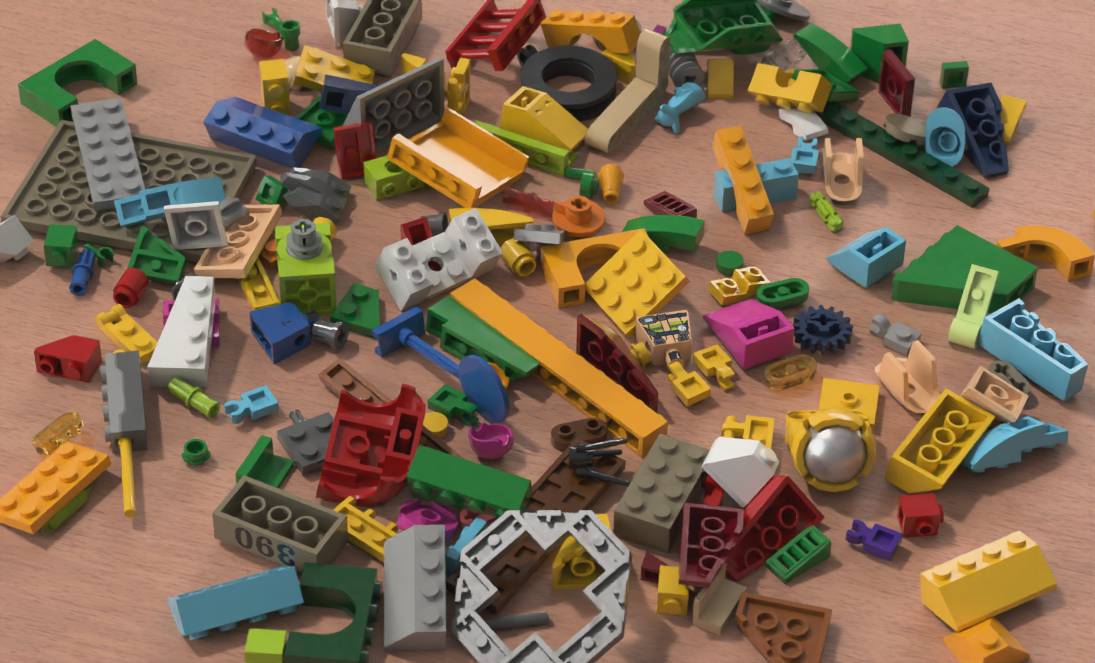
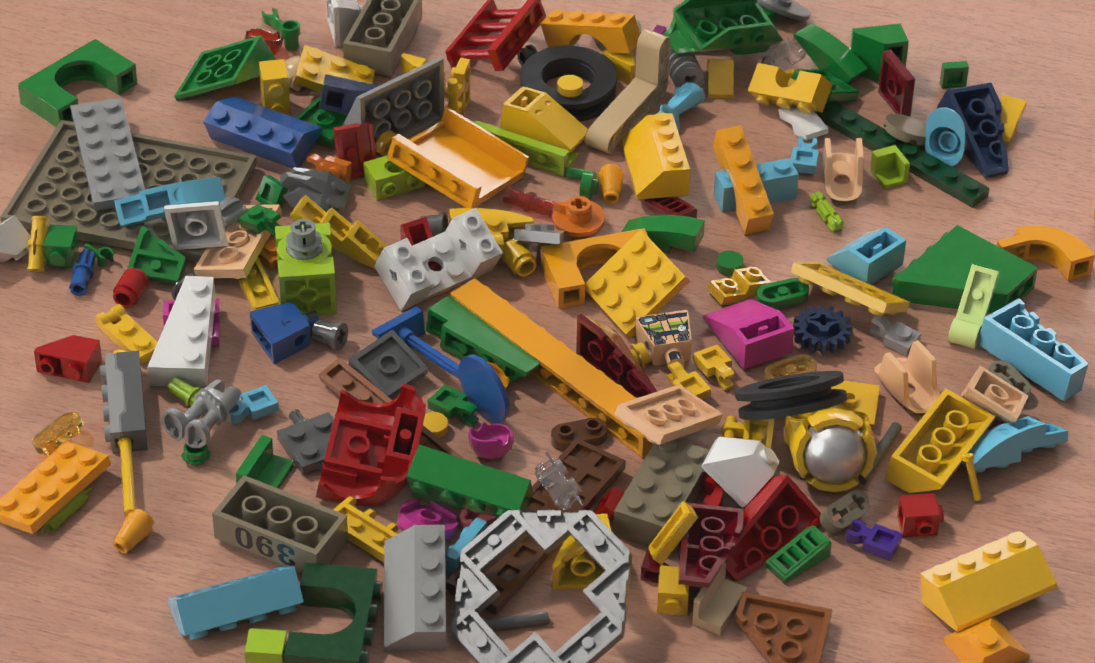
(36, 243): none -> yellow pin
(134, 529): none -> light orange cone
(211, 401): none -> light grey piece
(225, 66): none -> green slope
(259, 219): none -> green plate
(336, 166): none -> orange plate
(350, 239): none -> yellow slope
(359, 310): green wing -> none
(383, 143): none -> yellow tile
(389, 364): none -> dark grey plate
(497, 225): none -> yellow plate
(565, 490): none -> clear hinge
(570, 86): none -> yellow tile
(582, 456): black plant -> none
(609, 502): none -> red plate
(656, 158): none -> yellow slope
(668, 414): none -> light nougat plate
(672, 532): none -> yellow tile
(791, 395): none -> black tyre
(842, 508): none -> dark tan beam
(854, 290): none -> yellow plate
(882, 448): none -> dark grey bar
(889, 167): none -> lime panel
(968, 458): none -> yellow piece

